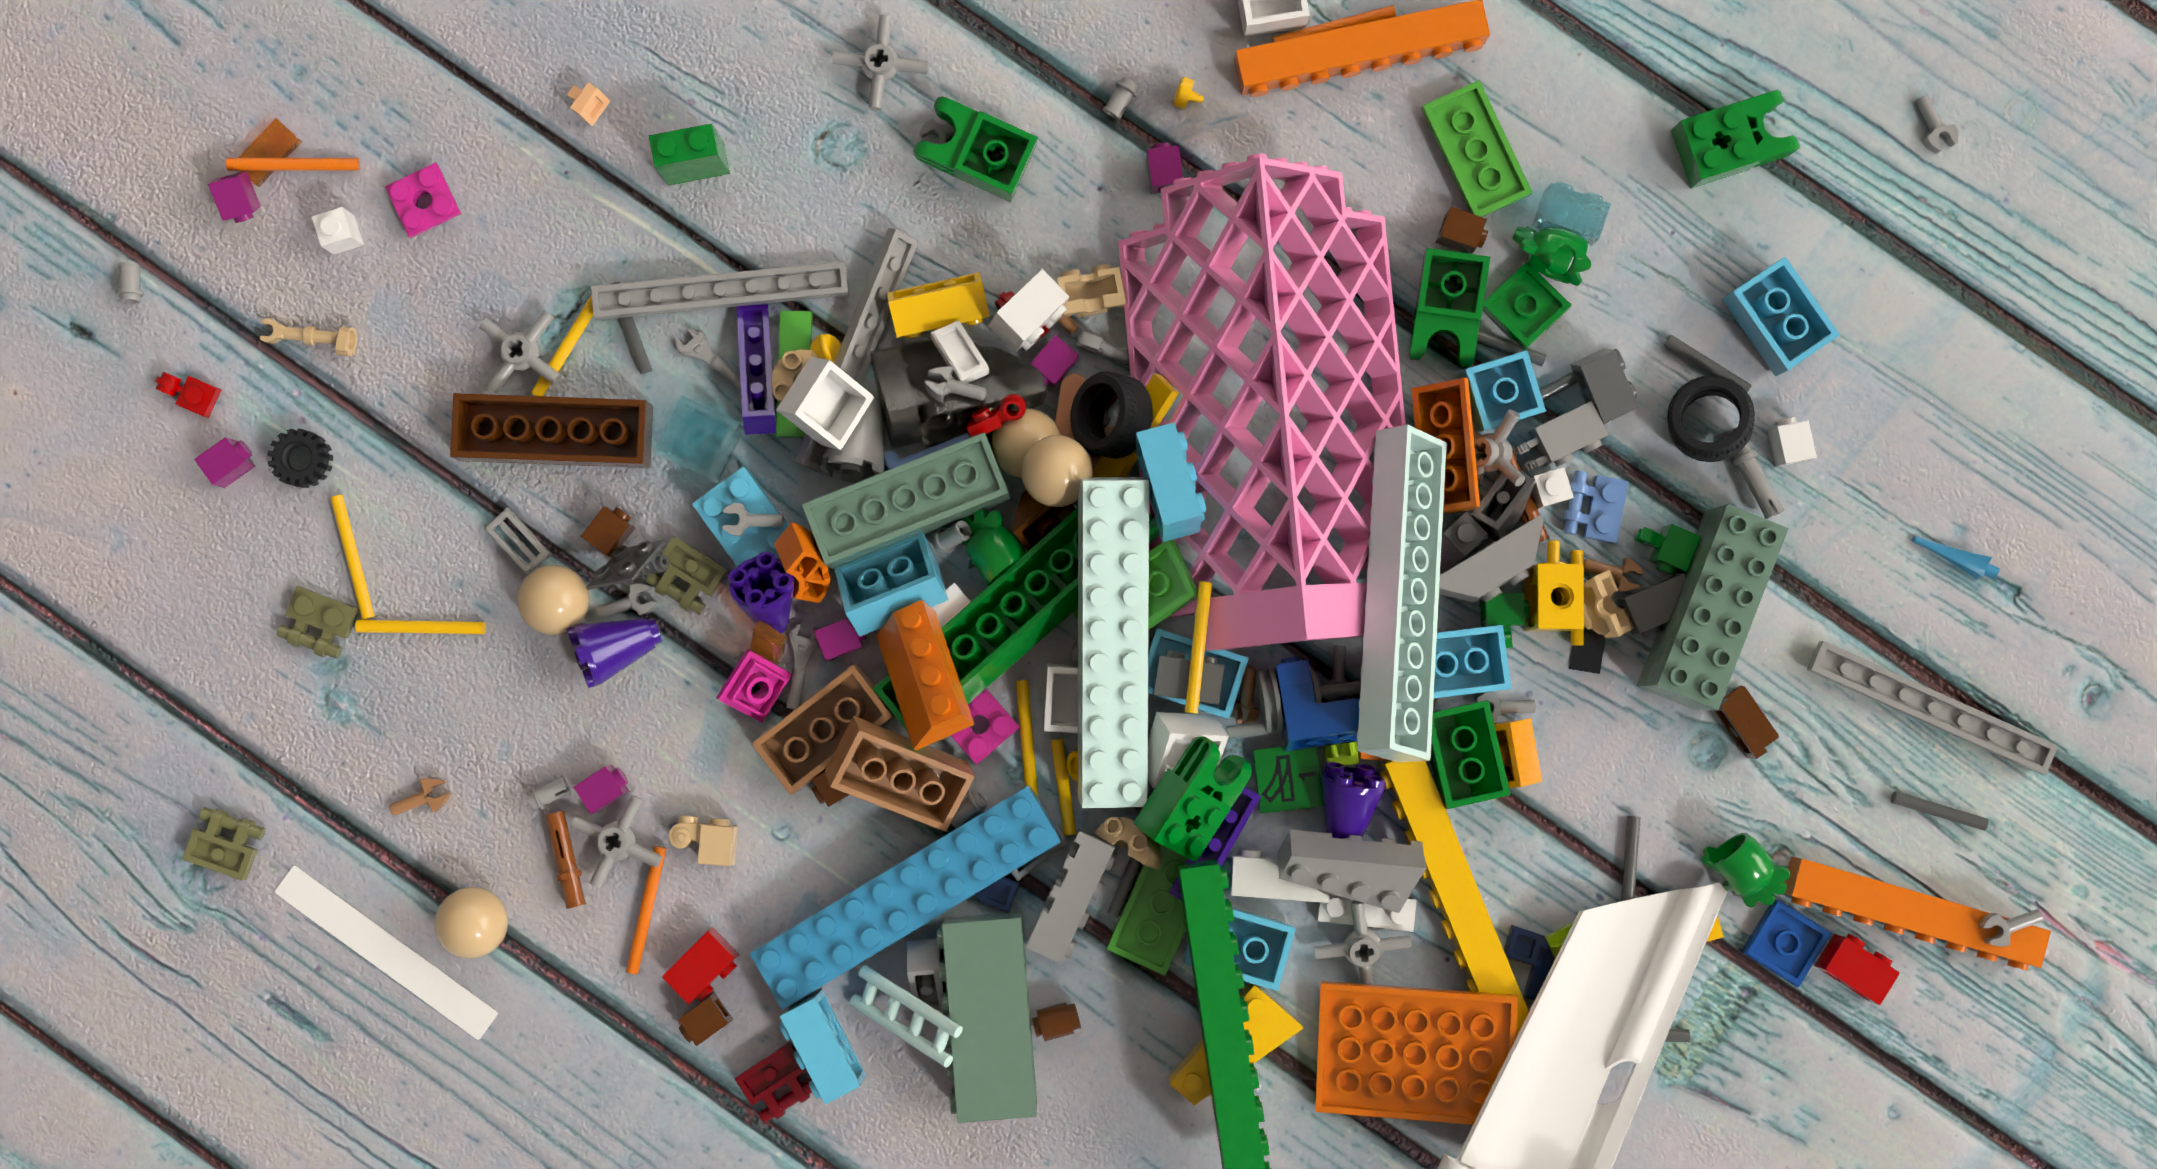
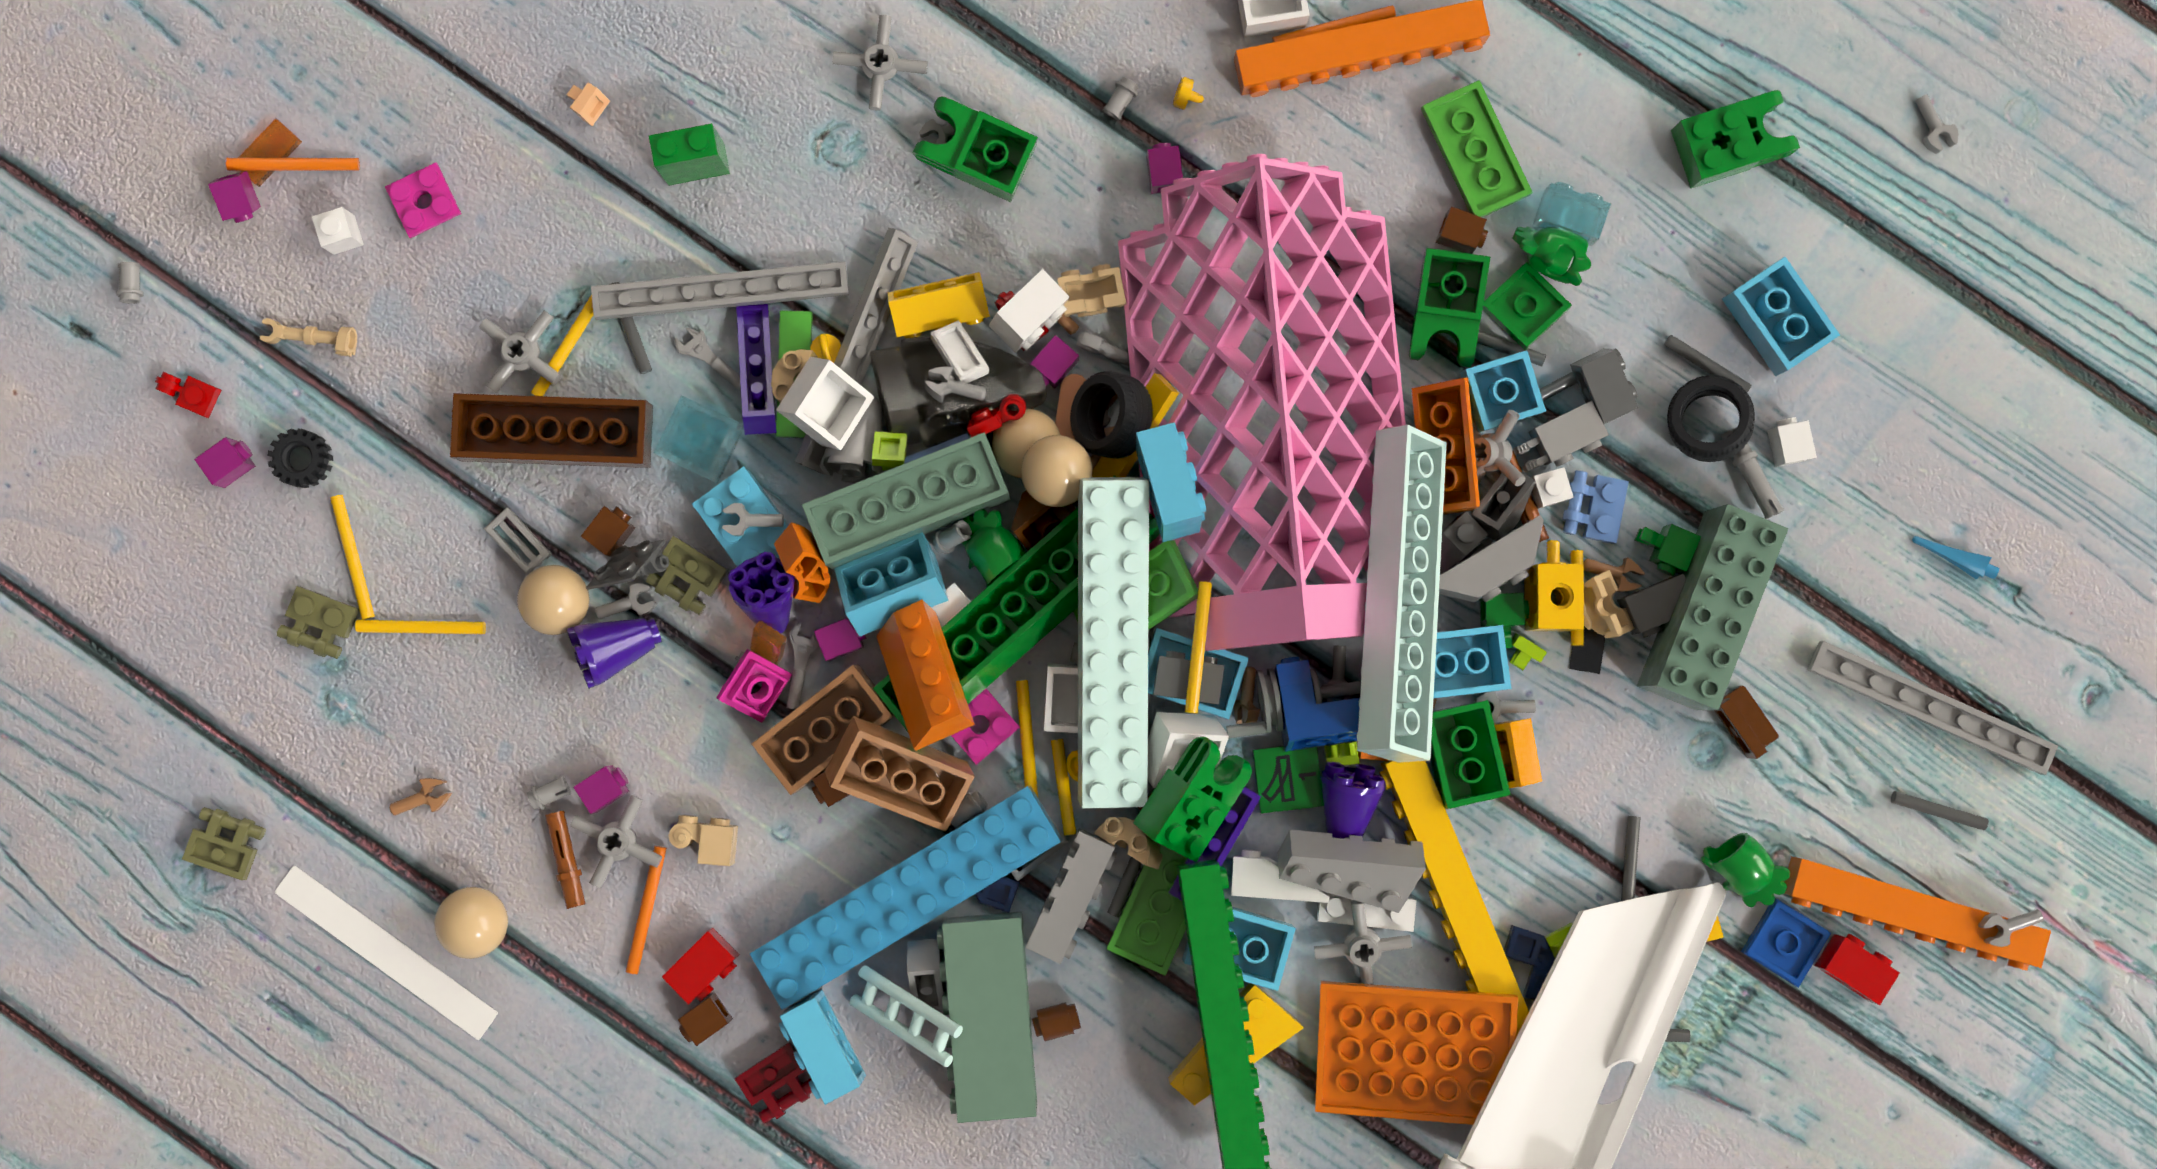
(889, 450): none -> lime tile
(1525, 652): none -> lime tile

